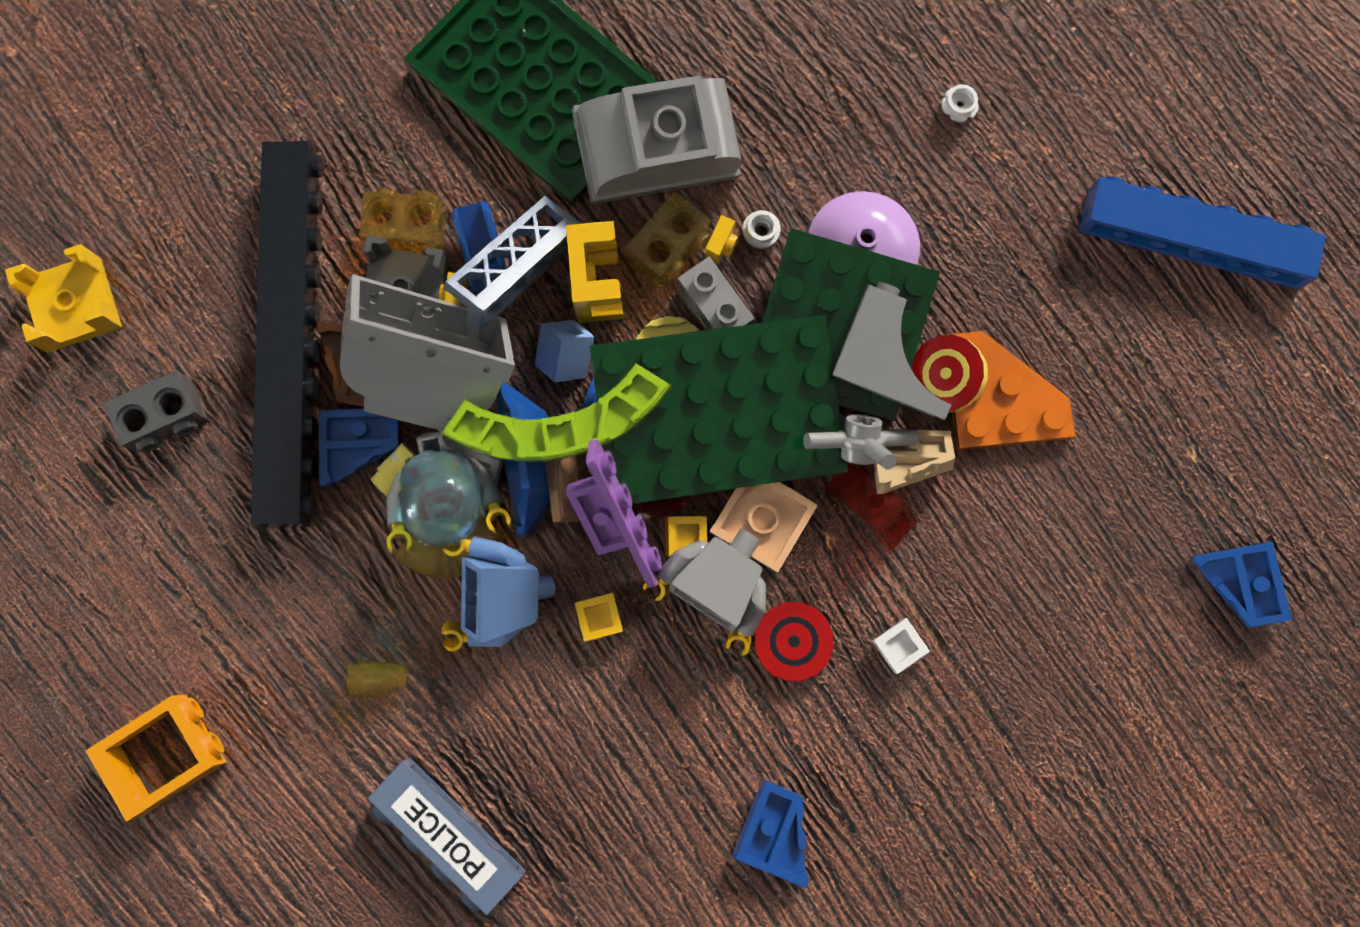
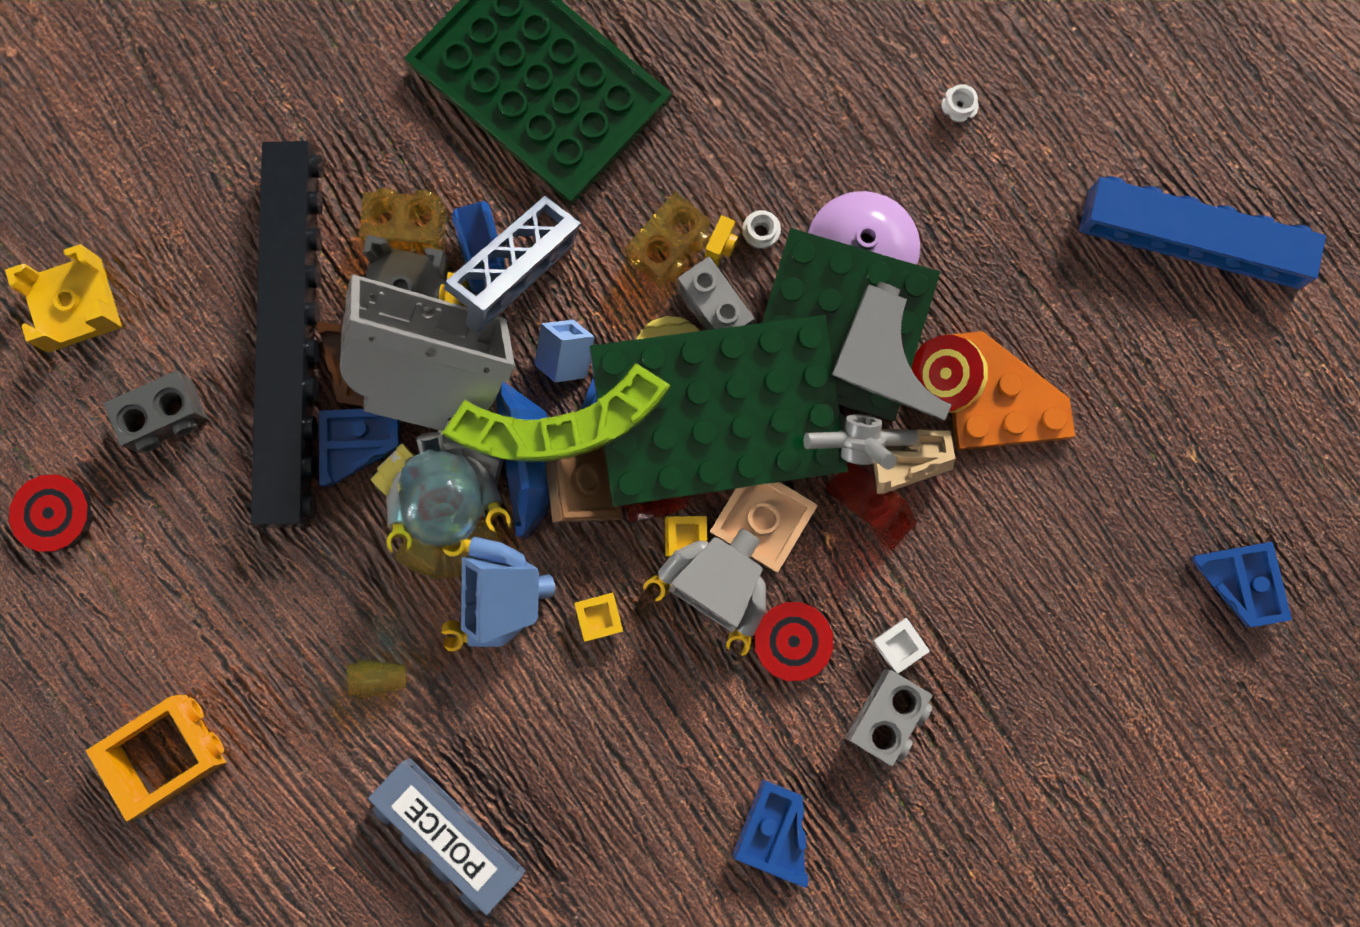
(50, 513): none -> red tile
(590, 247): yellow panel -> none
(608, 516): medium lavender bracket -> none
(657, 138): light grey container -> none
(880, 711): none -> light grey brick

